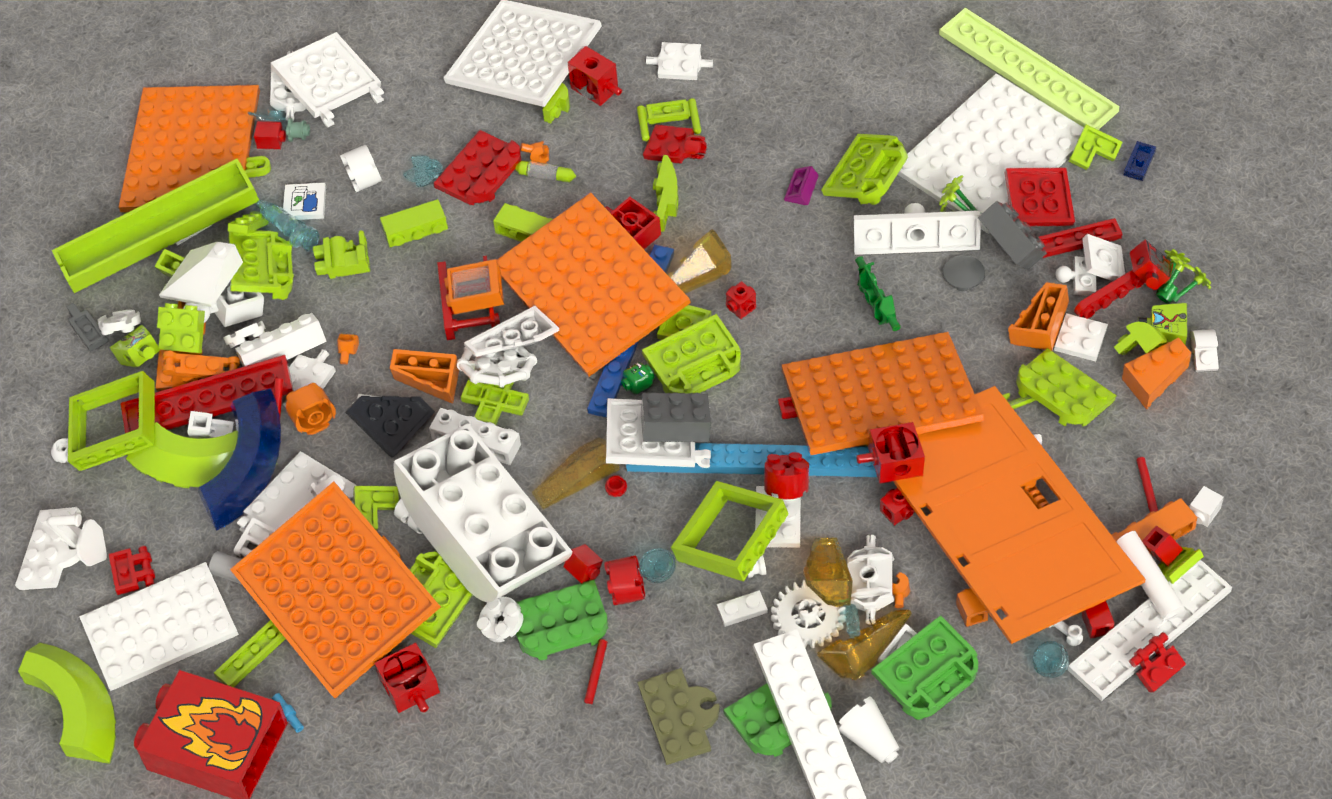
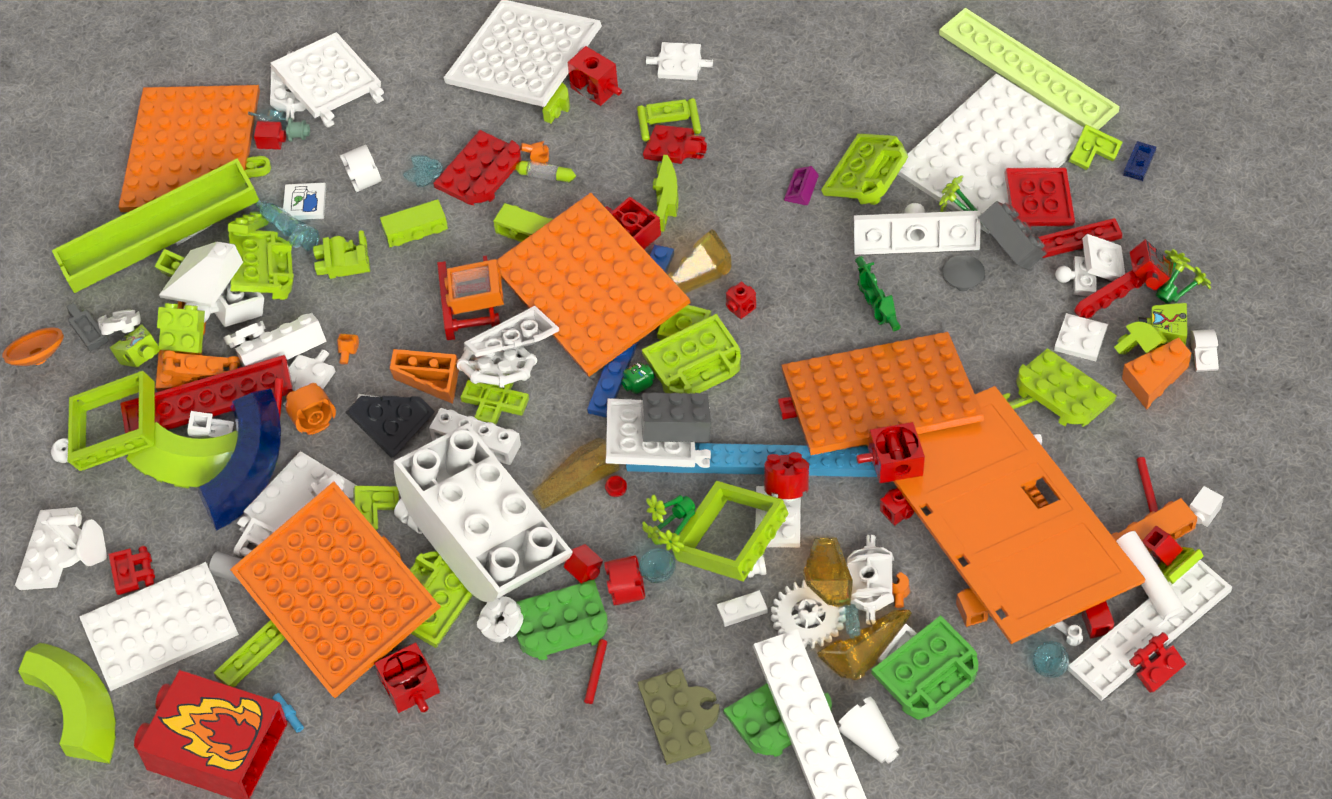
(33, 347): none -> orange dish
(682, 508): none -> plant
(1042, 319): orange wedge -> none

